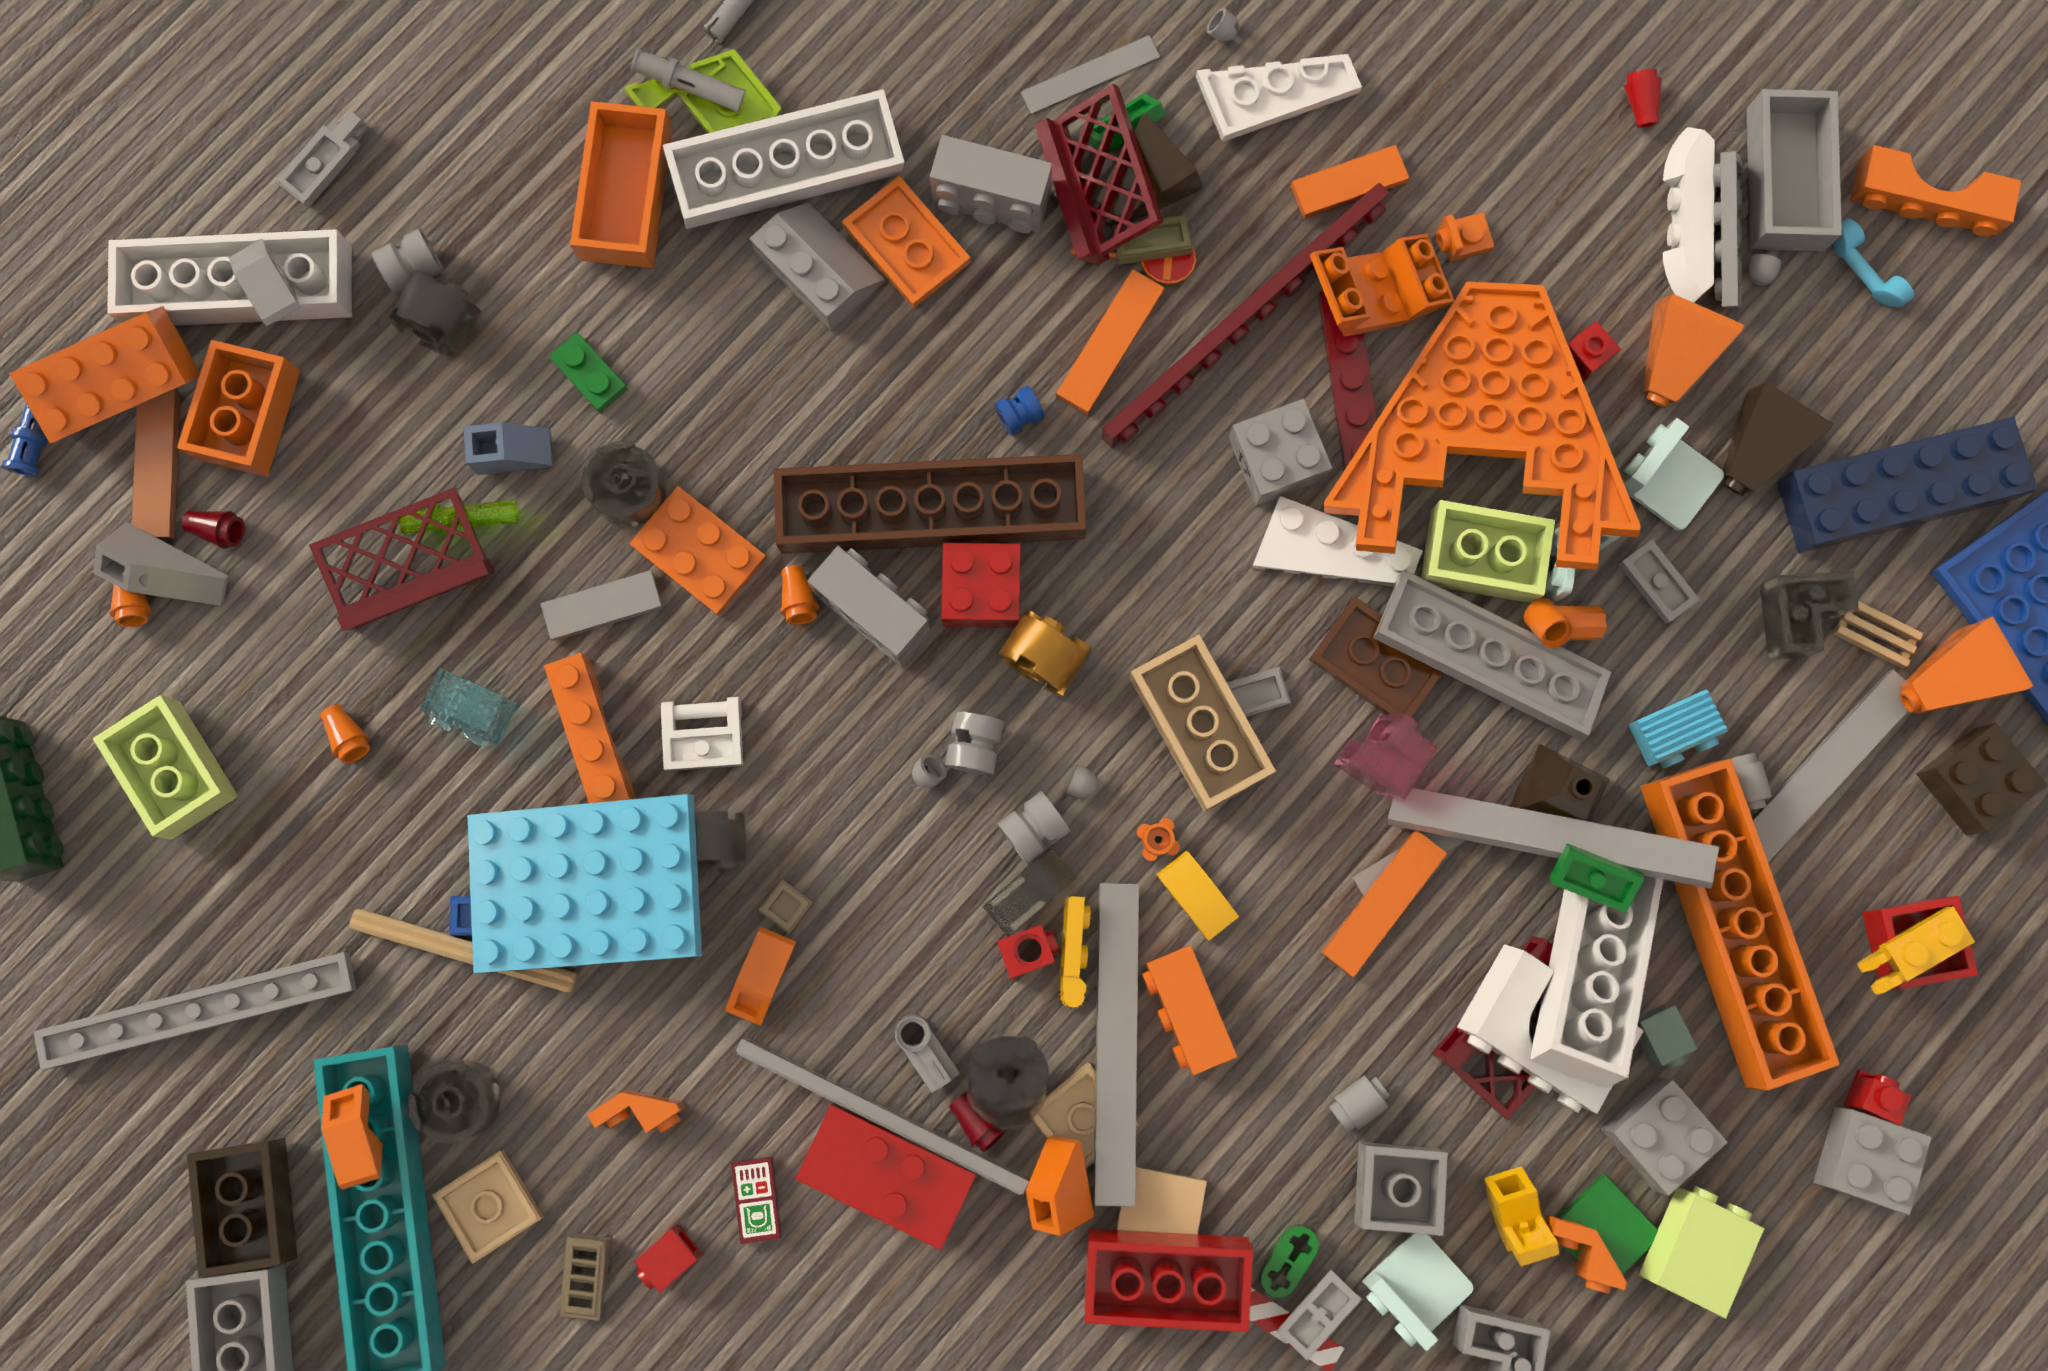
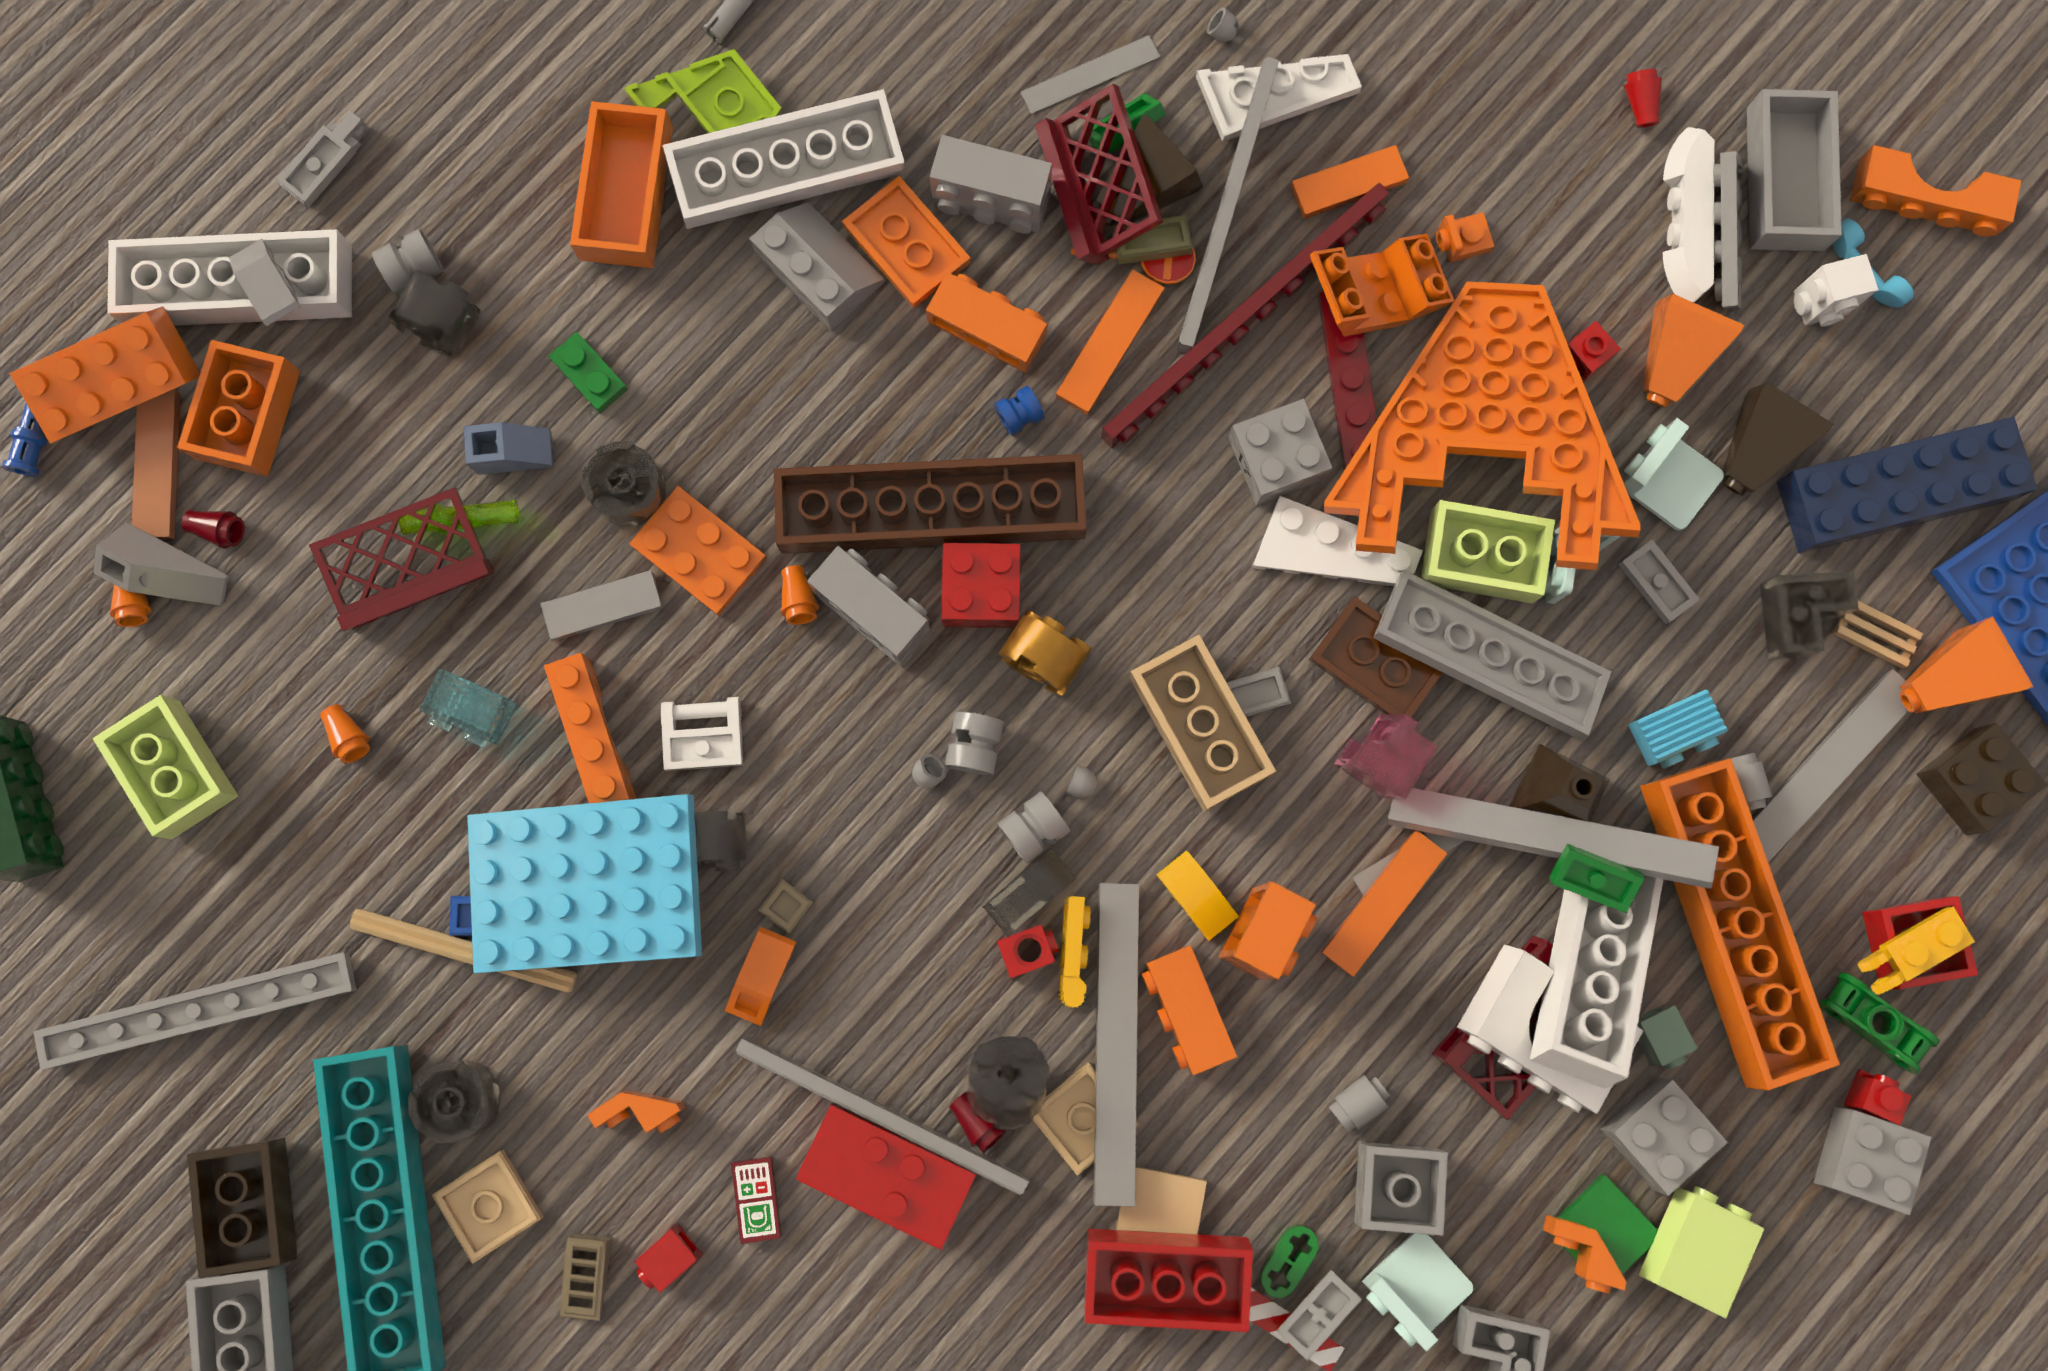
(349, 1140): orange slope -> none
(686, 79): light grey pin -> none
(927, 1055): light grey piece -> none
(987, 321): none -> orange brick
(1059, 1188): orange slope -> none
(1153, 849): orange plate -> none
(1227, 205): none -> light grey tile
(1268, 932): none -> orange brick
(1519, 1217): yellow brick -> none
(1558, 624): orange piece -> none
(1763, 268): light grey hinge -> none
(1835, 291): none -> white brick
(1900, 1039): none -> green piece

